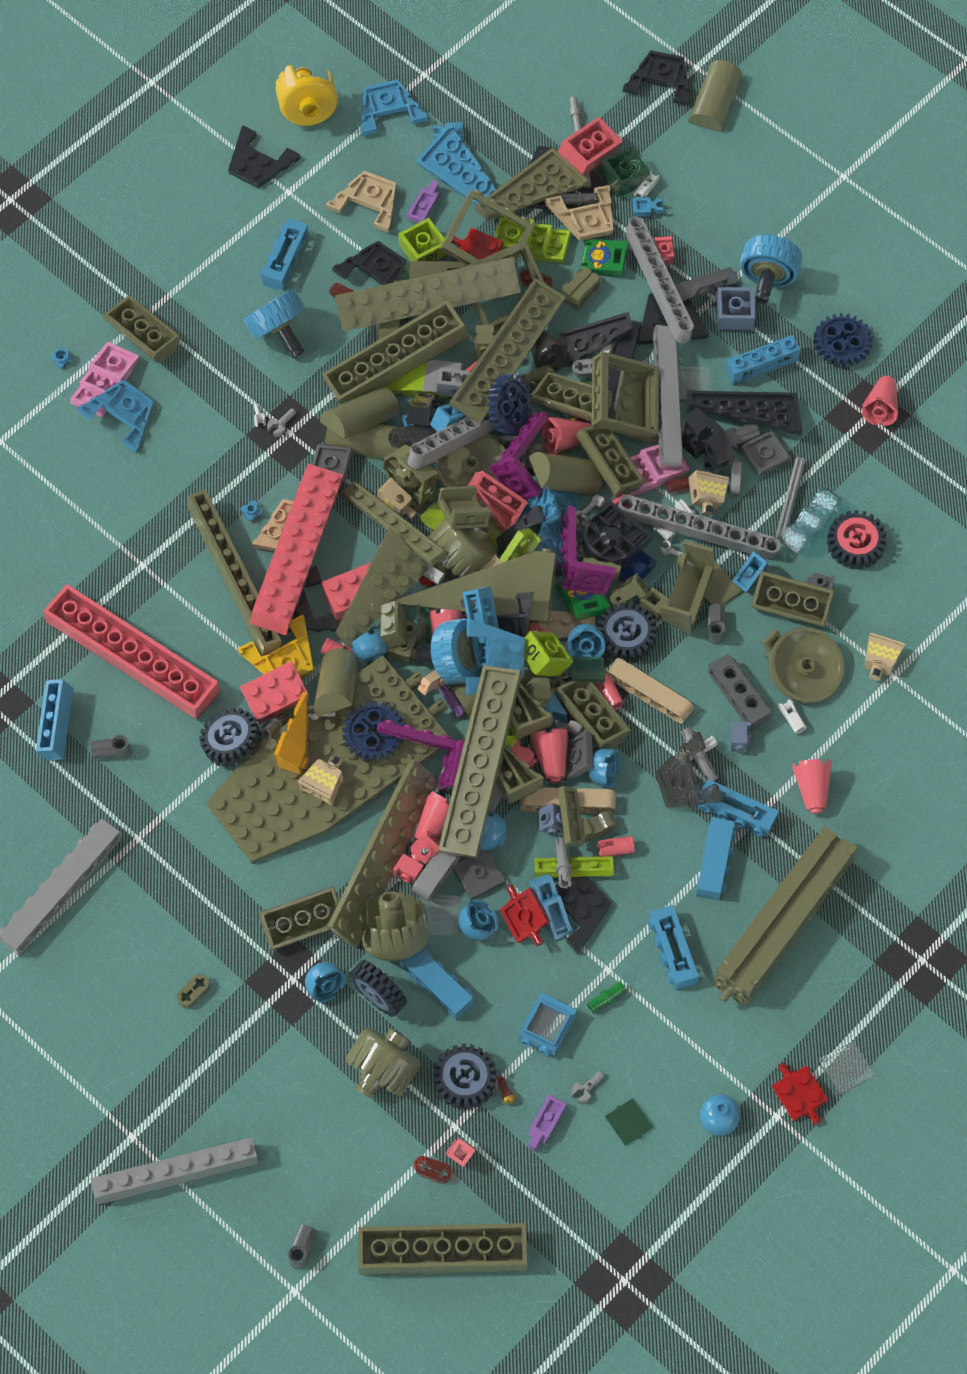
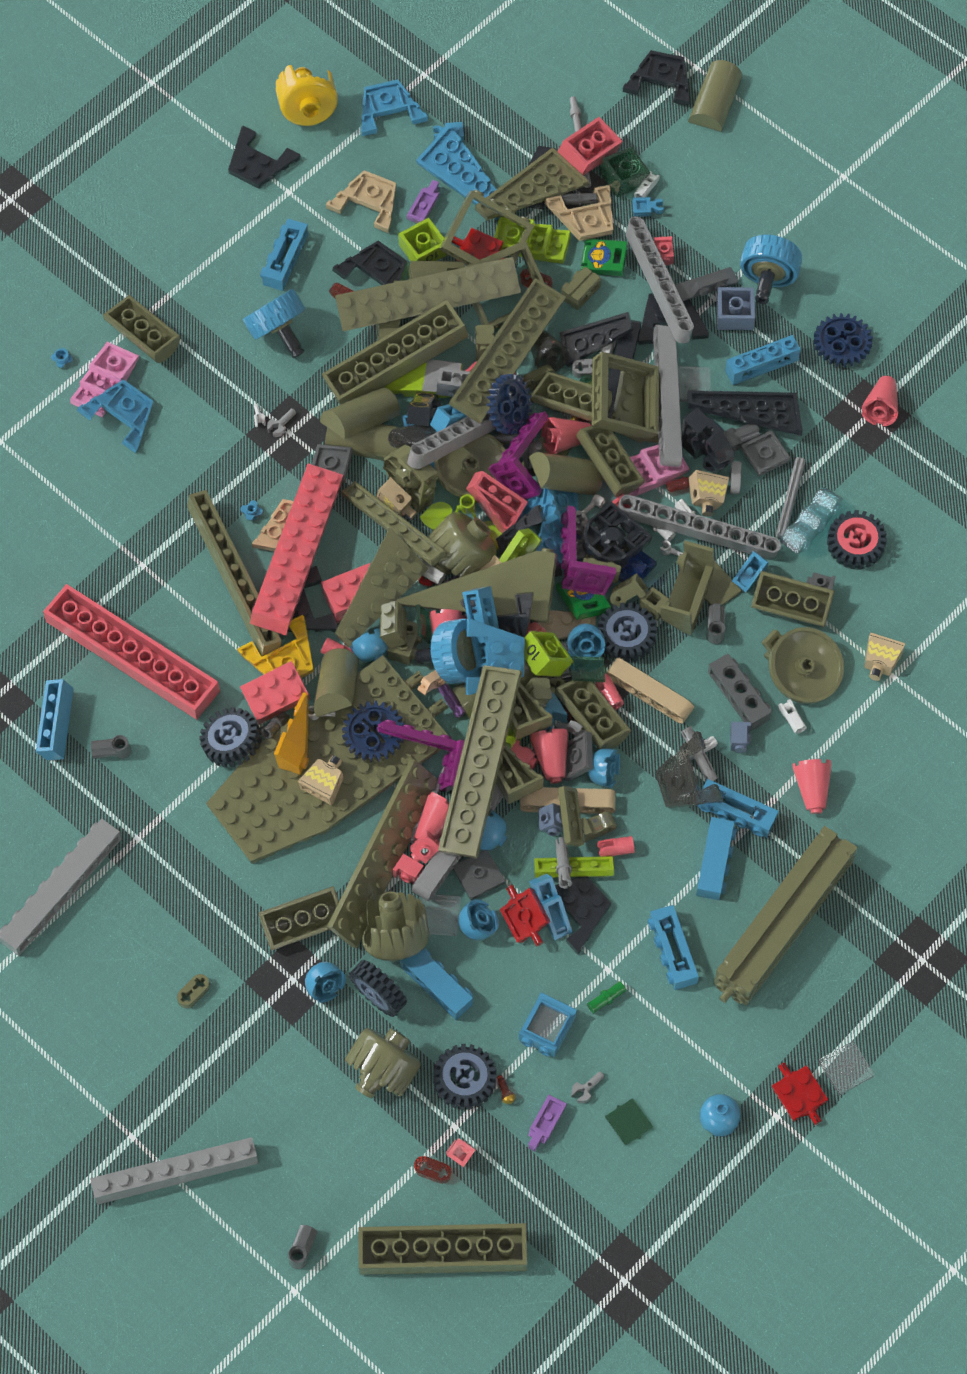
(462, 507): olive panel -> none

